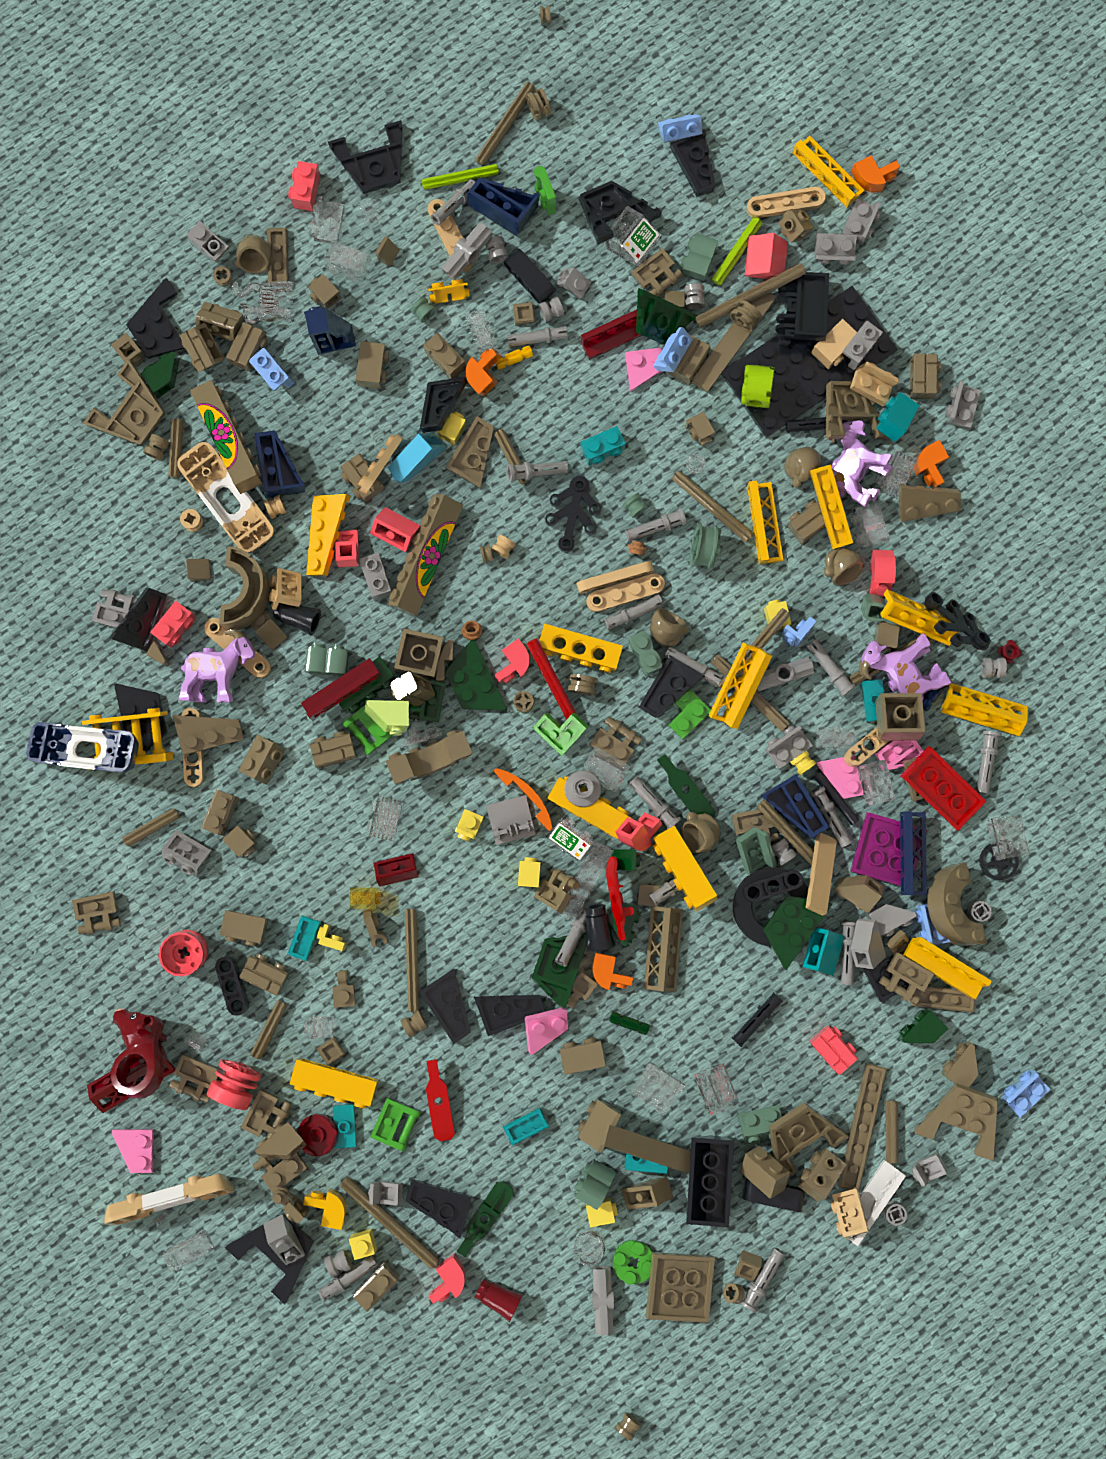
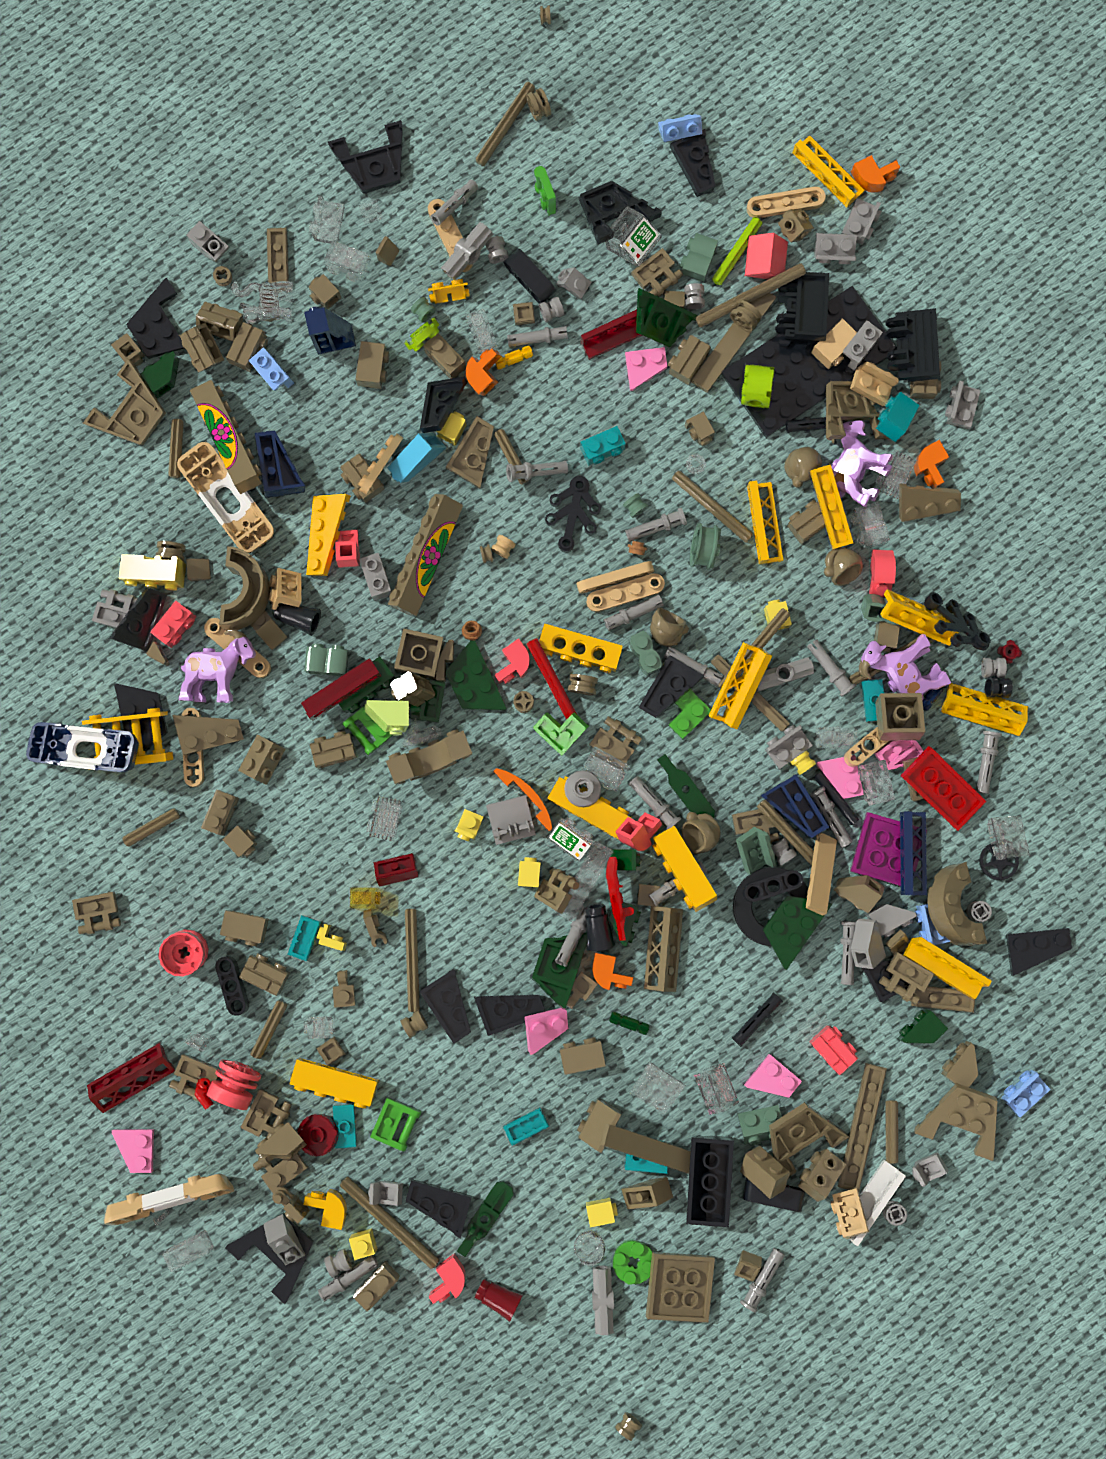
(141, 1037): dark red animal -> none
(152, 571): none -> wedge
(156, 447): dark tan wheel -> none
(168, 549): none -> dark tan wheel
(185, 853): light grey bracket -> none
(193, 524): tan wheel -> none
(201, 1092): none -> red arm
(253, 254): dark tan piece -> none
(275, 506): tan wheel -> none
(305, 185): coral brick -> none
(394, 529): coral brick -> none
(421, 334): none -> lime plate
(439, 1112): red piece -> none
(459, 177): lime axle -> none
(502, 204): dark blue wedge -> none
(595, 1184): sand green brick -> none
(673, 351): light blue bracket -> none
(727, 1293): dark tan bush -> none
(773, 1078): none -> bright pink wing
(796, 636): light blue bracket -> none
(823, 951): teal brick -> none
(916, 345): none -> black hinge
(997, 687): none -> black wheel
(1036, 947): none -> black wing

